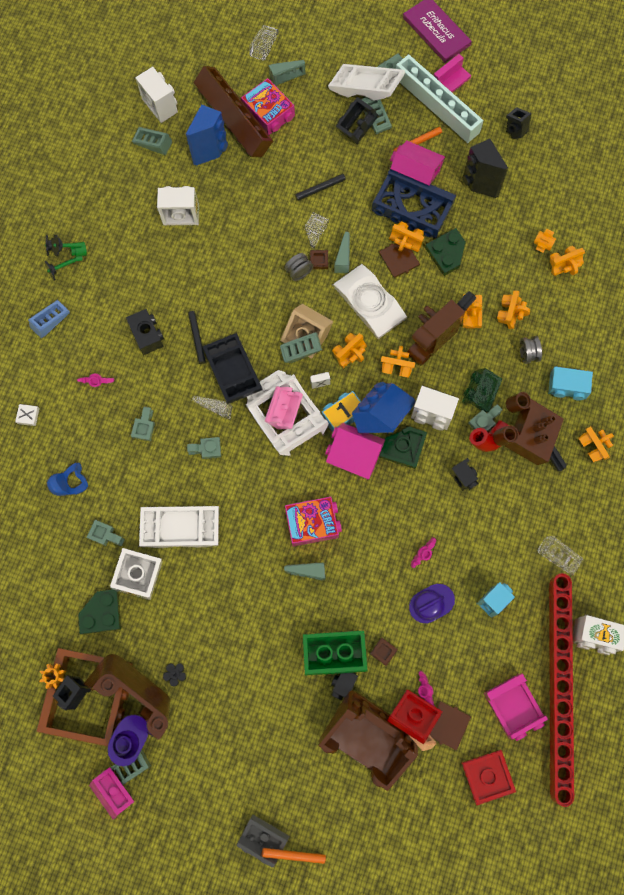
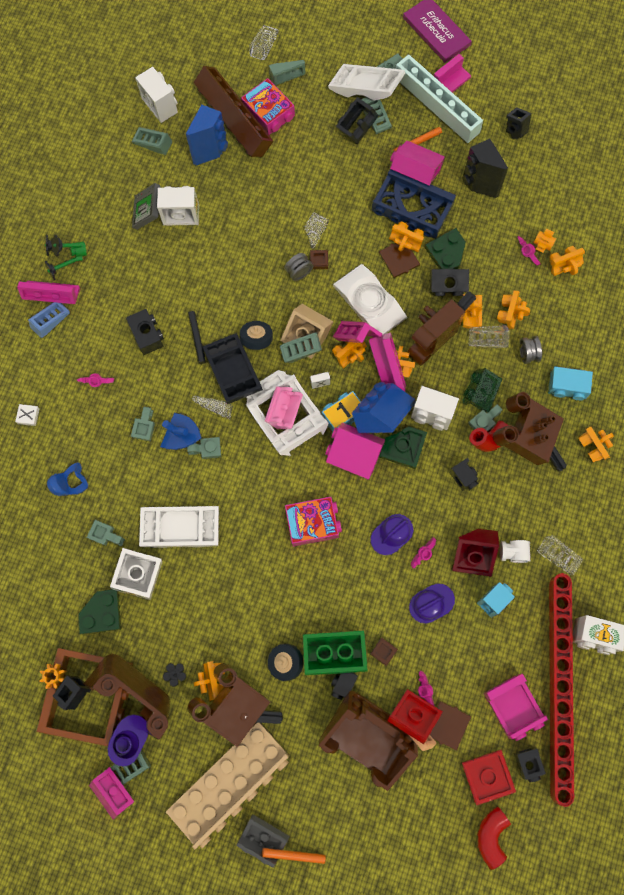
(48, 292): none -> dark pink panel
(145, 206): none -> tile
(180, 432): none -> blue shield
(212, 686): none -> light orange hips
(228, 785): none -> tan bracket
(234, 708): none -> reddish brown piece
(256, 335): none -> black wheel
(285, 662): none -> black wheel
(312, 570): sand green slope -> none
(317, 188): black bar -> none
(342, 260): sand green slope -> none
(355, 331): none -> dark pink panel
(387, 360): none -> dark pink panel
(391, 534): none -> dark purple piece
(459, 276): none -> black brick
(477, 552): none -> dark red slope
(488, 837): none -> red cylinder
(489, 330): none -> clear slope
(517, 551): none -> white piece
(528, 250): none -> dark pink piece
(537, 768): none -> black brick

